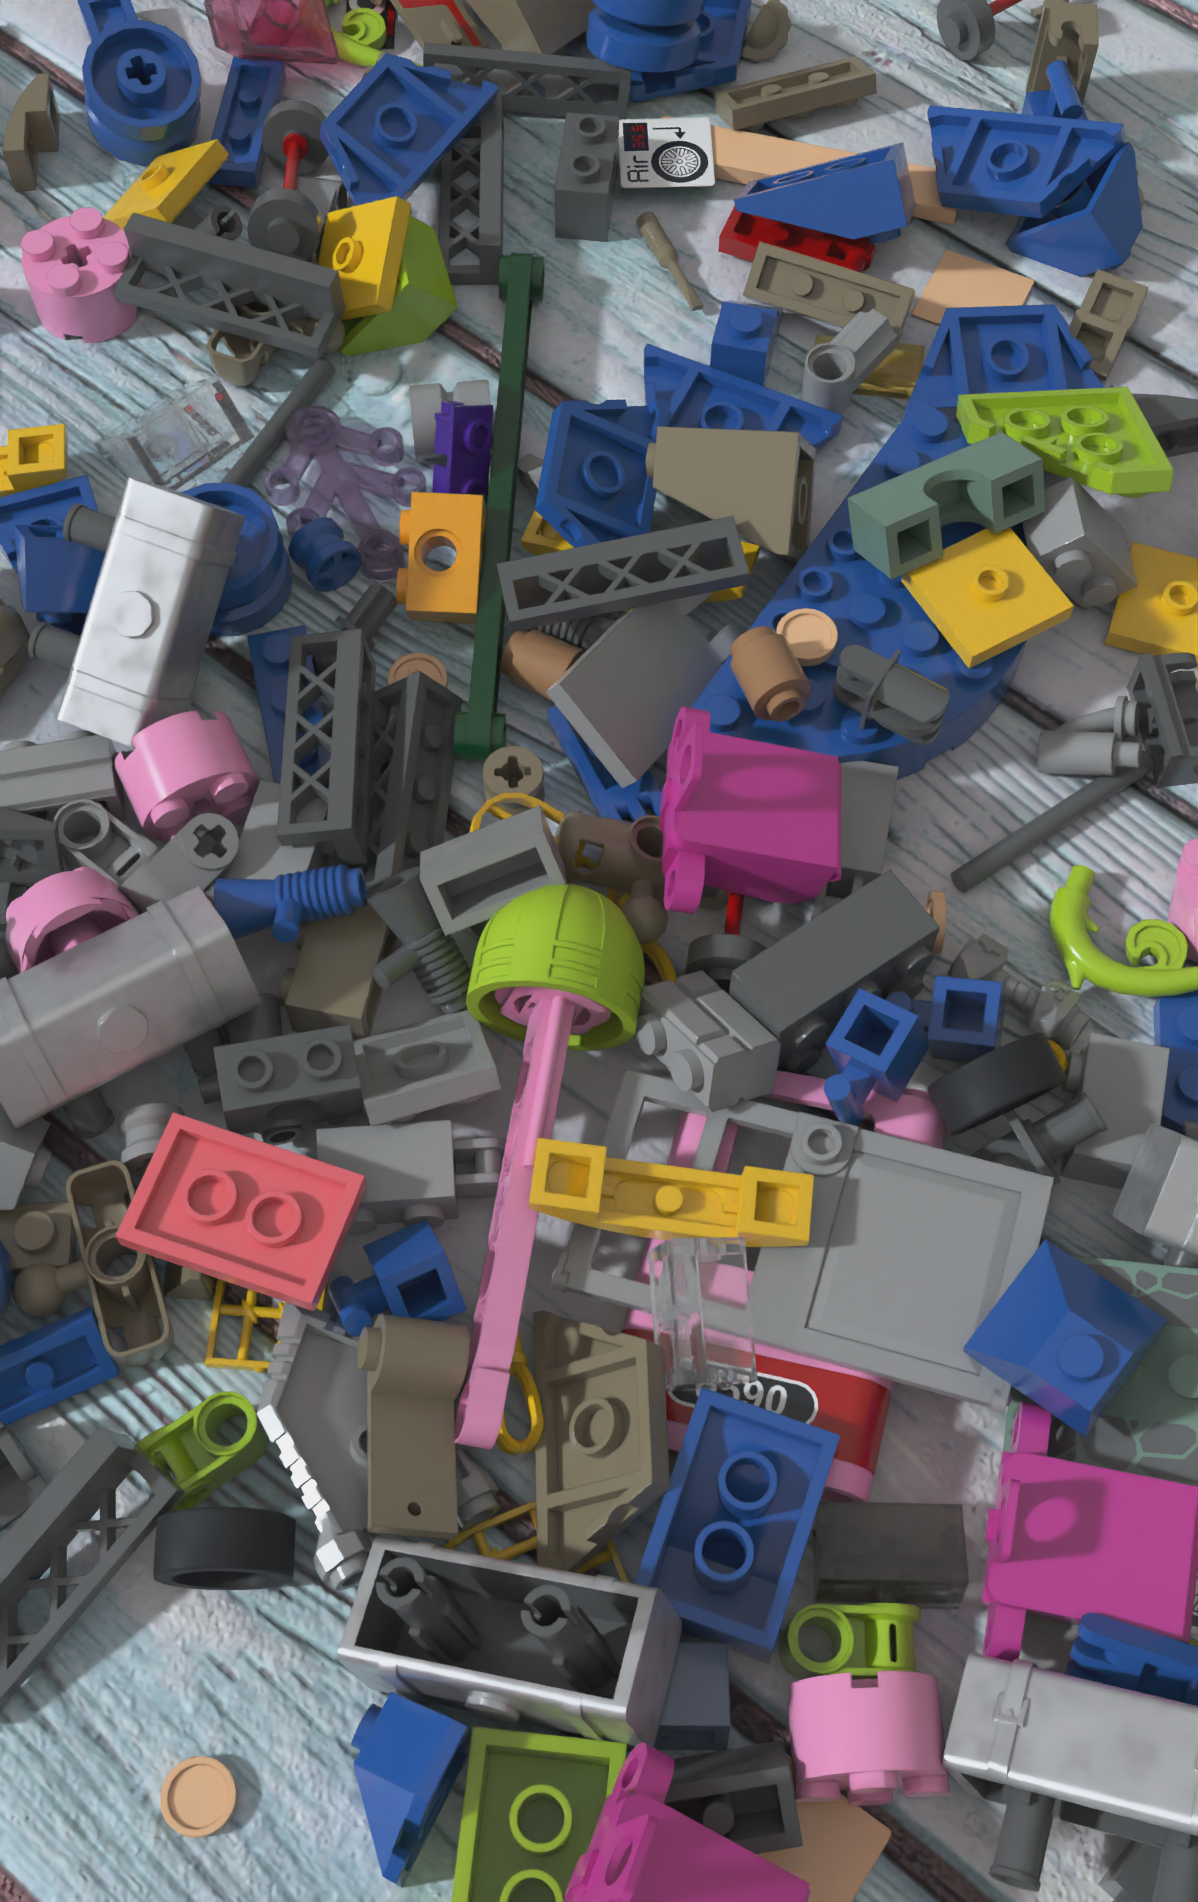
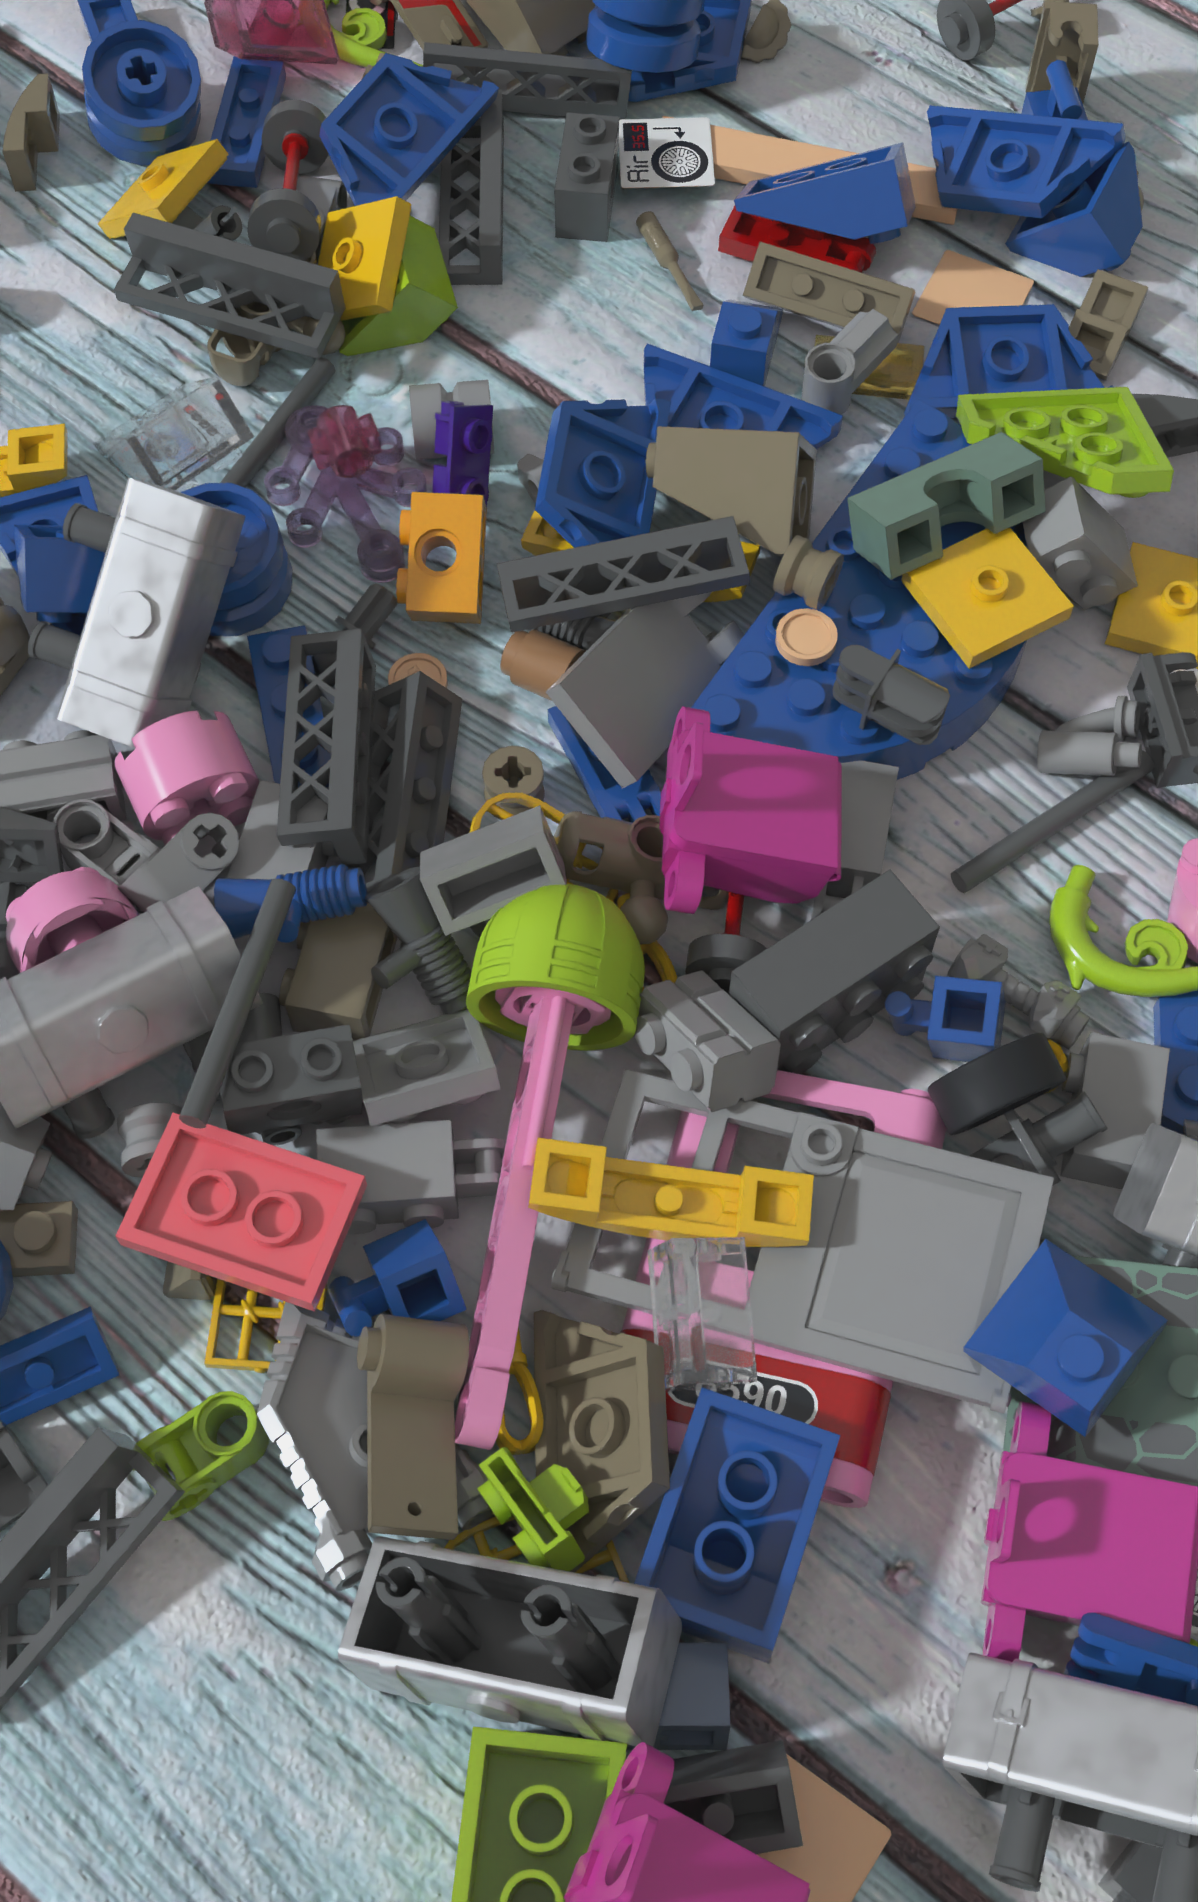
(74, 273): bright pink brick -> none
(121, 1301): dark tan piece -> none
(199, 1797): light nougat piece -> none
(224, 1548): black tyre -> none
(237, 1004): none -> dark grey bar
(324, 554): blue wheel -> none
(344, 441): none -> clear pink gear
(405, 1776): blue slope -> none
(482, 728): dark green piece -> none
(539, 1507): none -> lime piece
(769, 674): medium nougat brick -> none
(795, 93): dark tan plate -> none
(808, 572): none -> dark tan wheel
(862, 1639): lime piece -> none
(867, 1738): bright pink brick -> none
(873, 1050): blue brick -> none
(889, 1554): clear smoke hinge -> none
(937, 910): light nougat piece -> none

